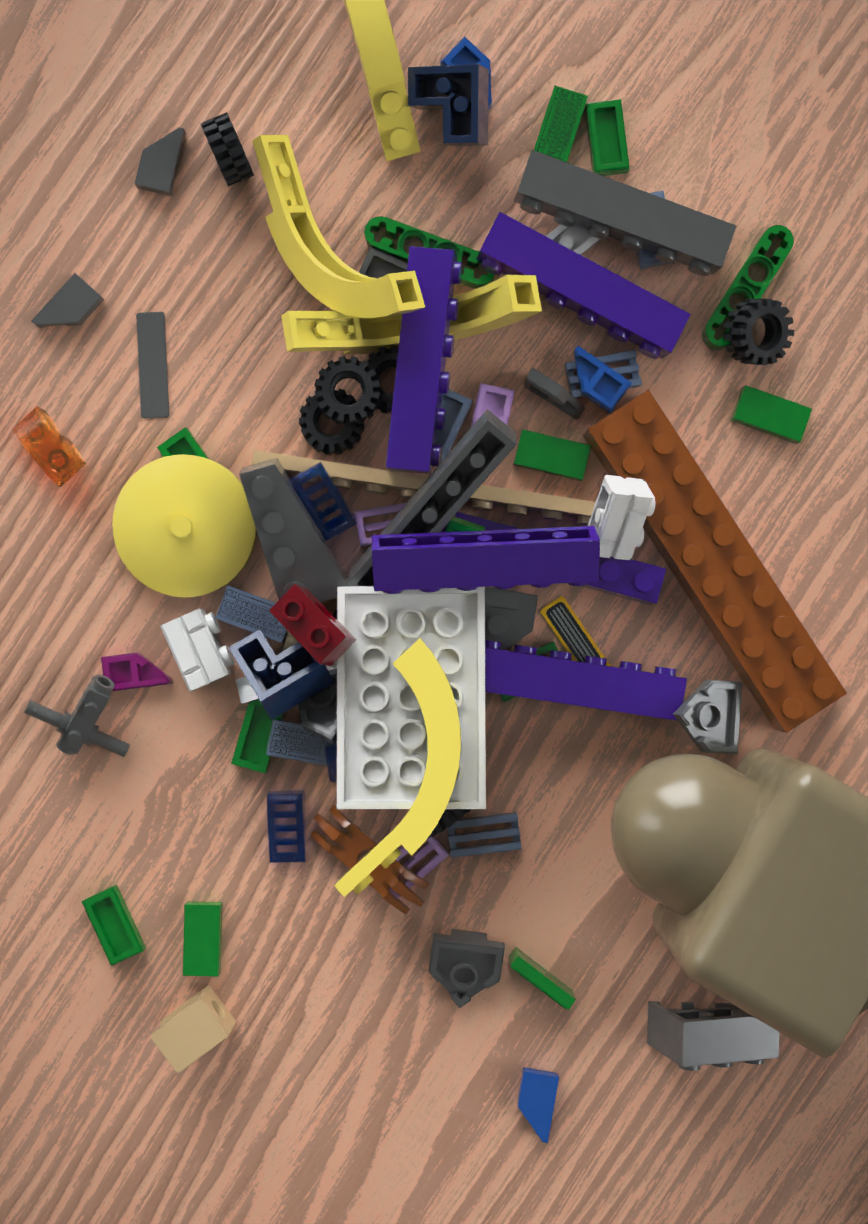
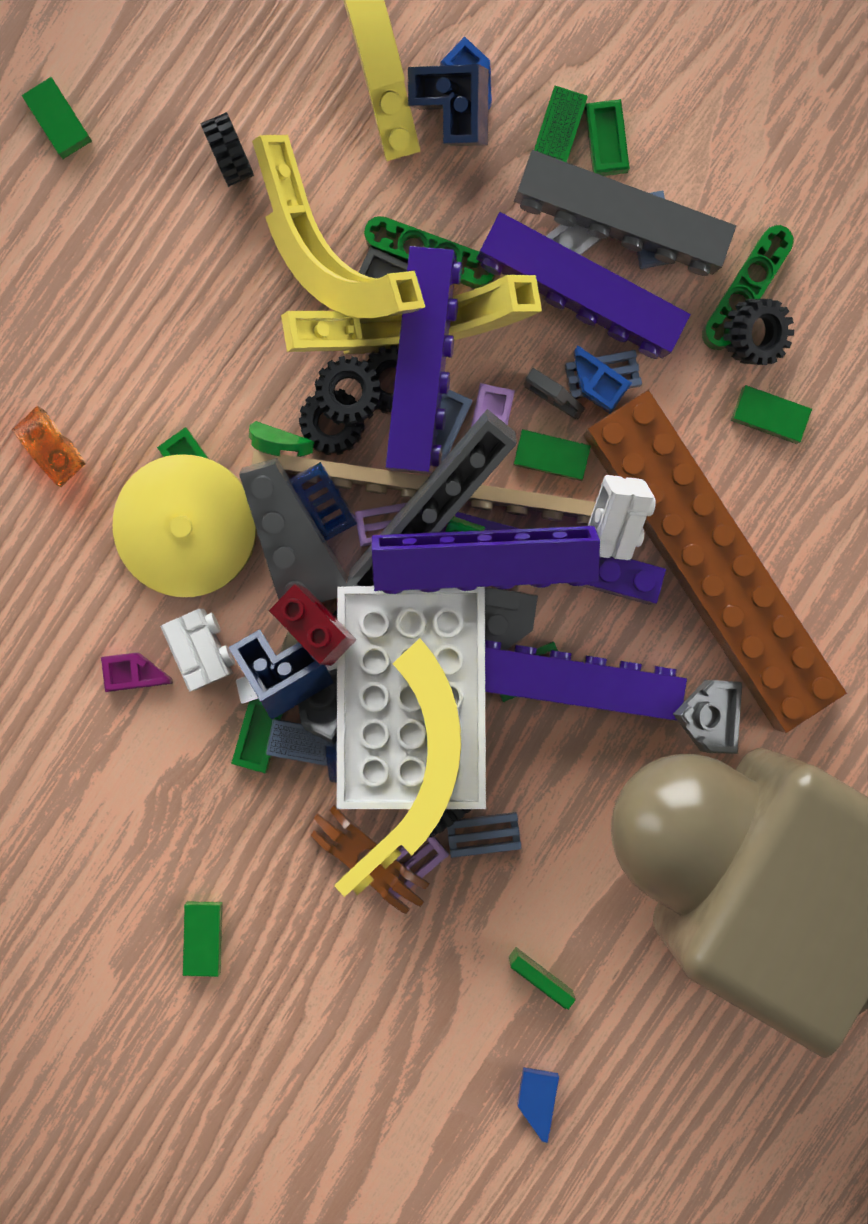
(56, 118): none -> green tile
(69, 305): dark grey tile -> none
(80, 725): dark grey piece -> none
(113, 925): green tile -> none
(152, 364): dark grey sticker -> none
(160, 163): dark grey tile -> none
(193, 1029): tan piece -> none
(250, 613): sand blue tile -> none
(273, 440): none -> green tile
(286, 797): clear blue slope -> none
(465, 963): dark grey plate -> none
(570, 630): sticker -> none
(710, 1035): dark grey wedge -> none

